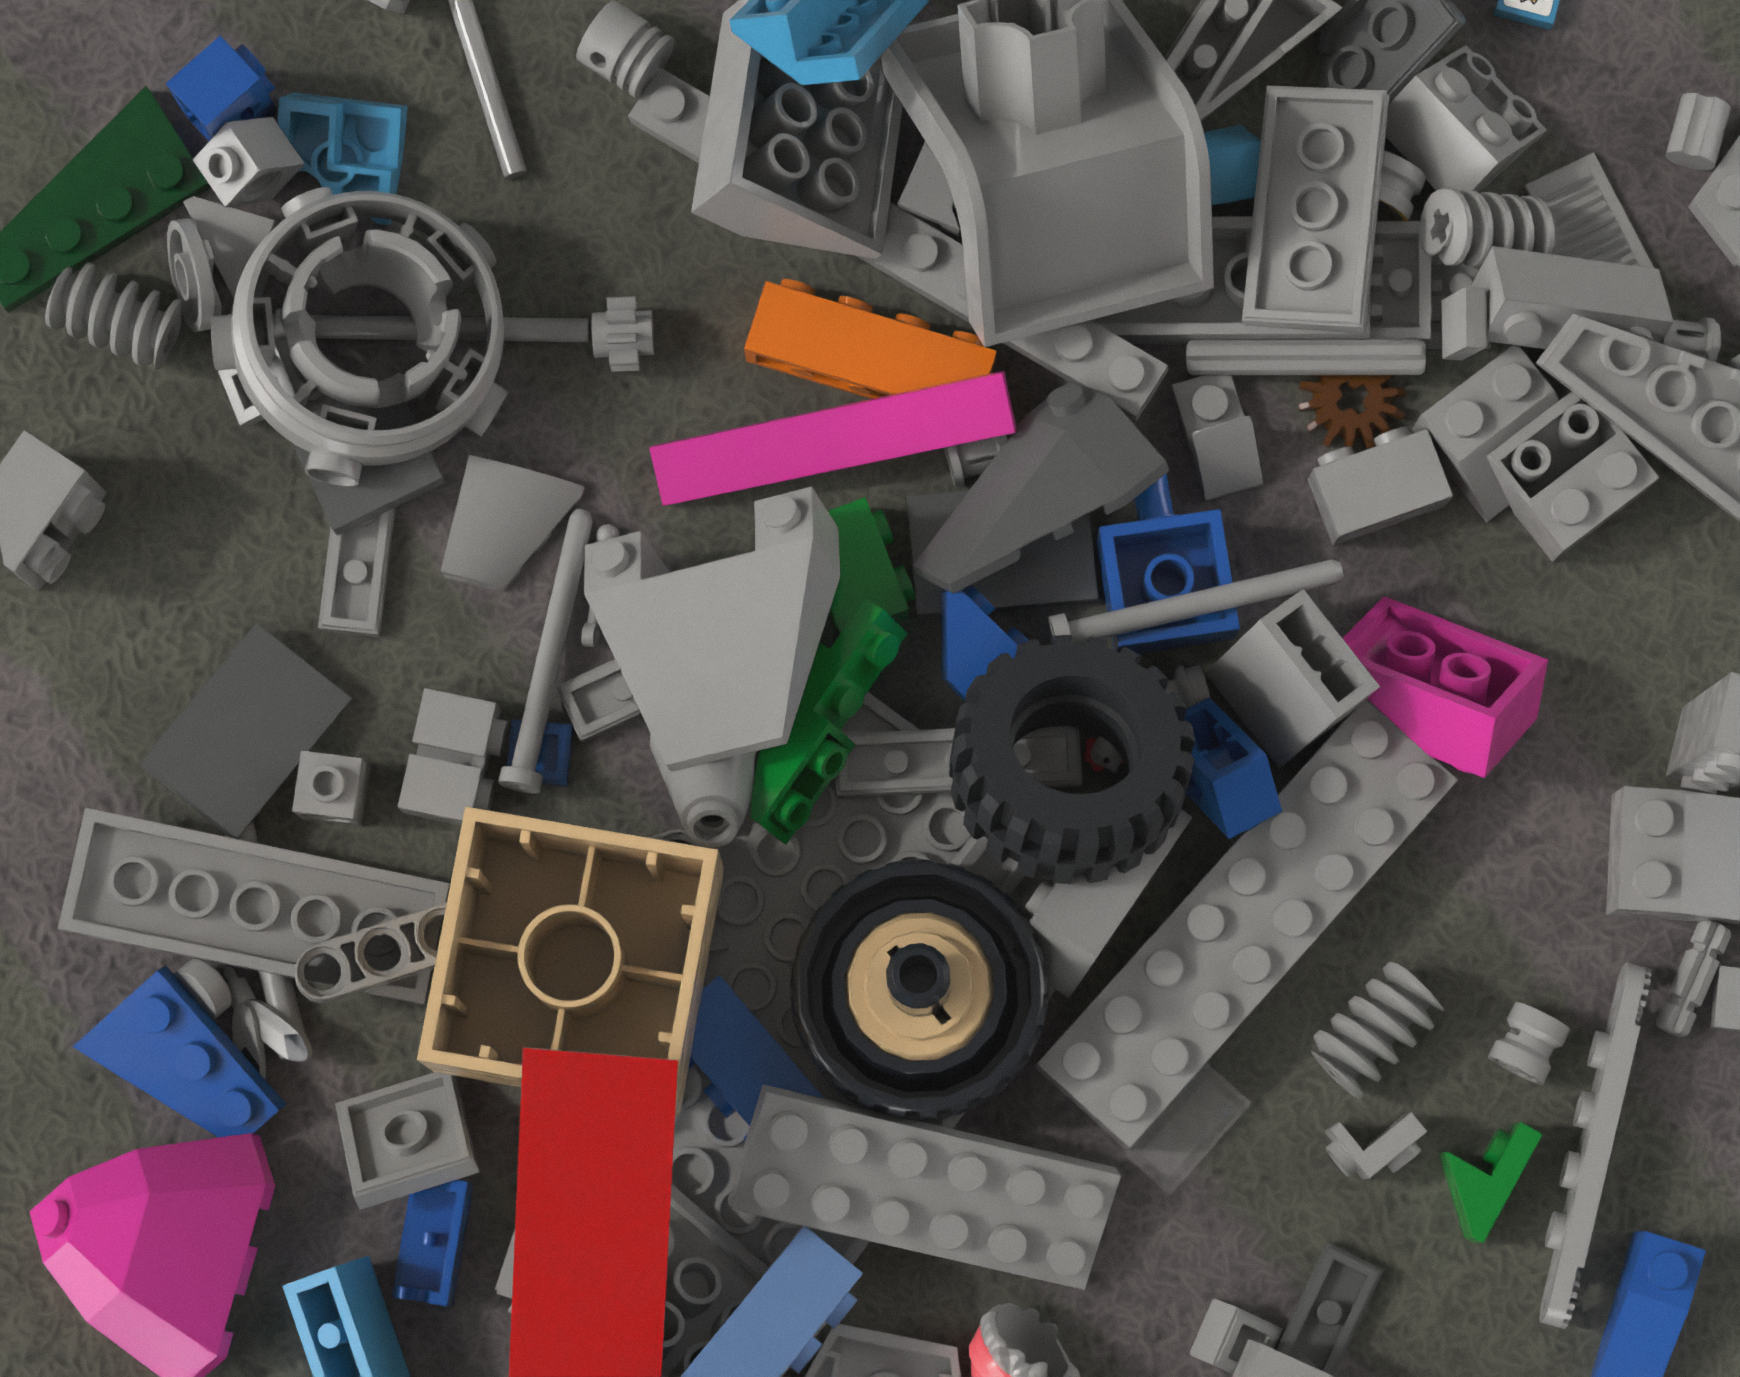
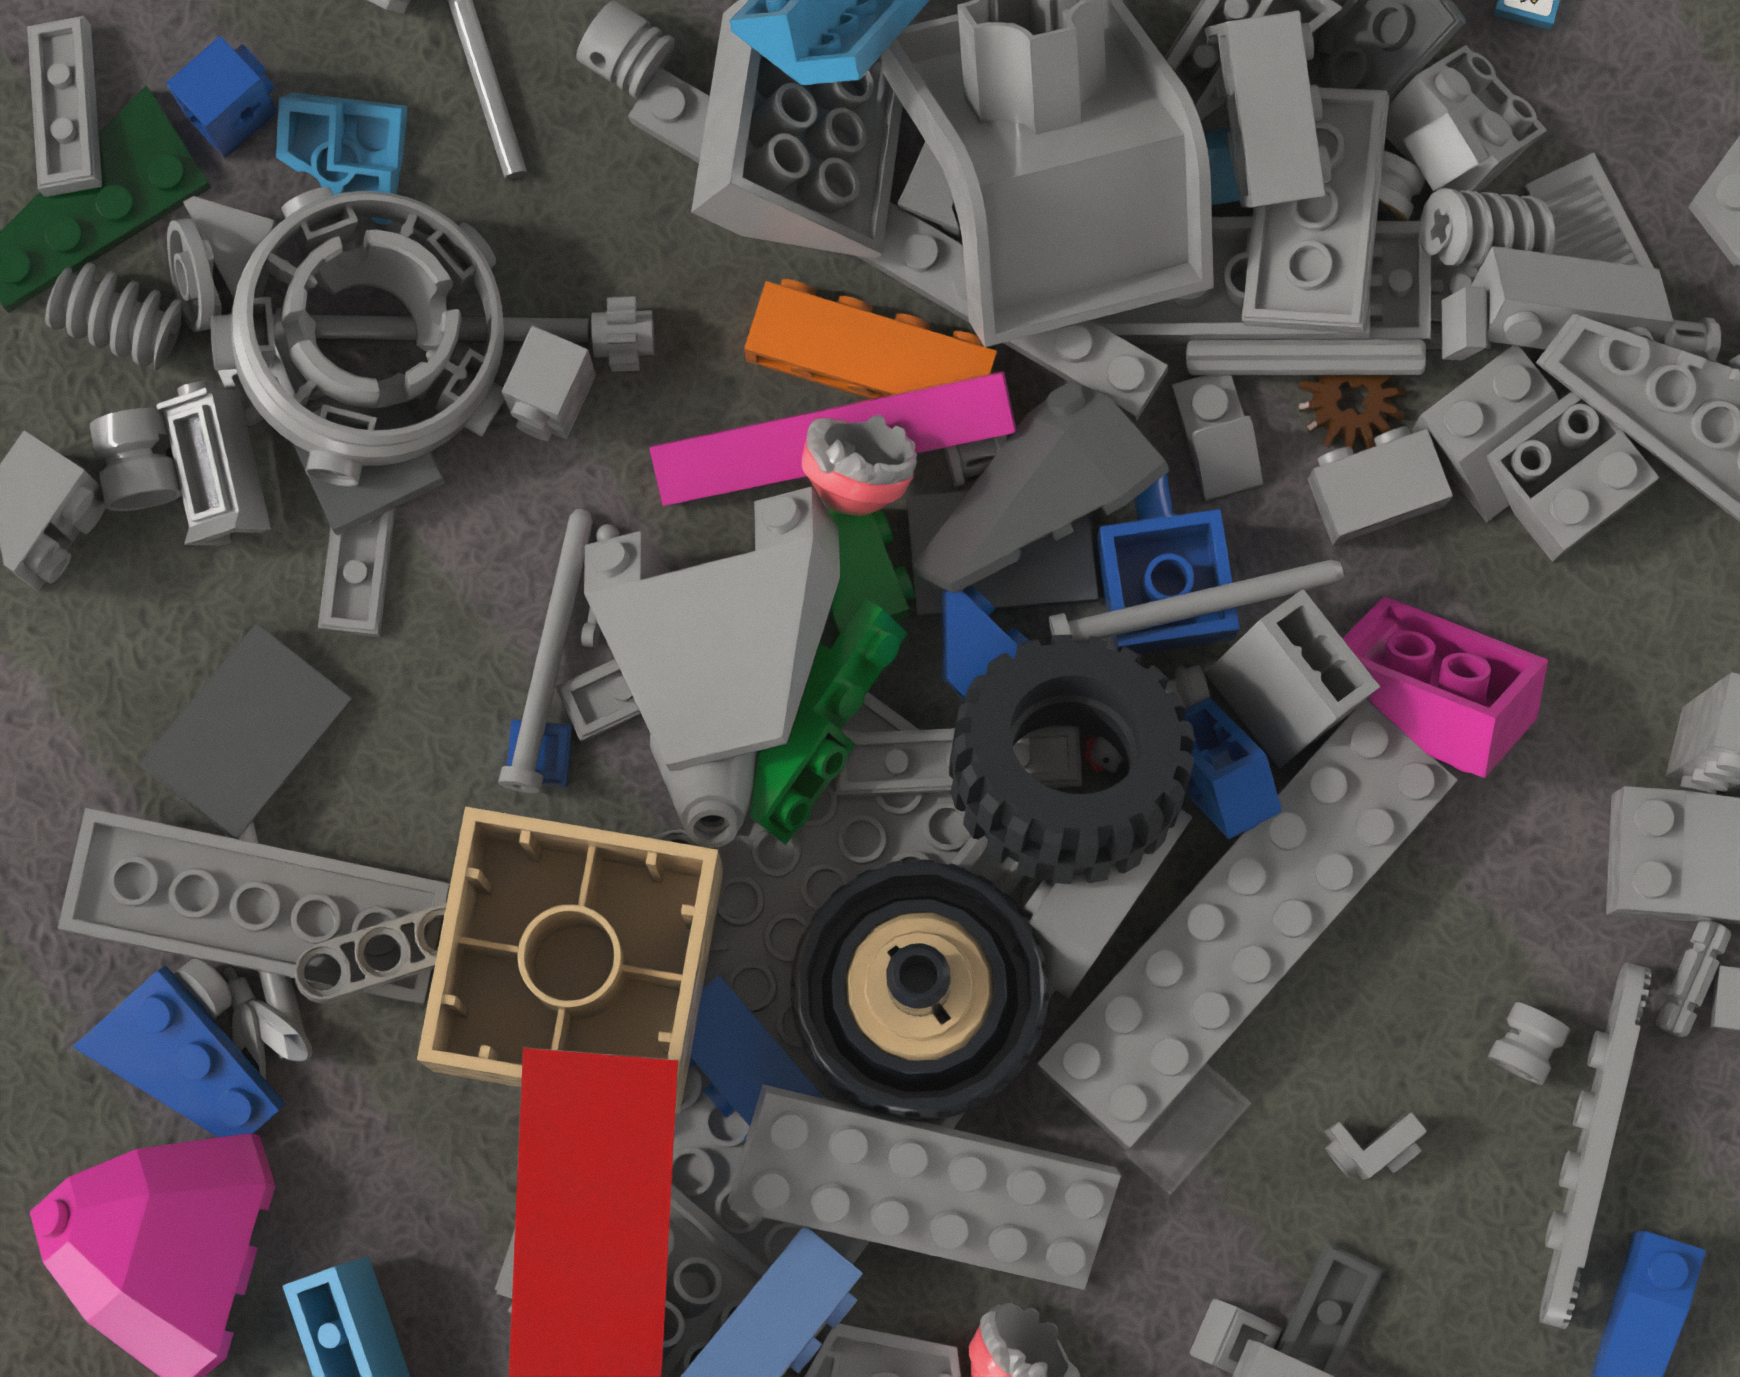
(64, 106): none -> light grey tile
(135, 459): none -> light grey wheel
(214, 463): none -> light grey window
(248, 161): light grey brick -> none
(331, 788): light grey brick -> none
(406, 1138): light grey tile -> none
(433, 1243): blue hinge -> none
(452, 757): light grey piece -> none
(502, 521): light grey slope -> none
(548, 384): none -> light grey brick
(858, 463): none -> light grey hair
(1271, 108): none -> light grey wedge
(1374, 1028): light grey piece -> none
(1445, 148): none -> light grey tile
(1481, 1194): green slope -> none
(1698, 131): light grey piece -> none

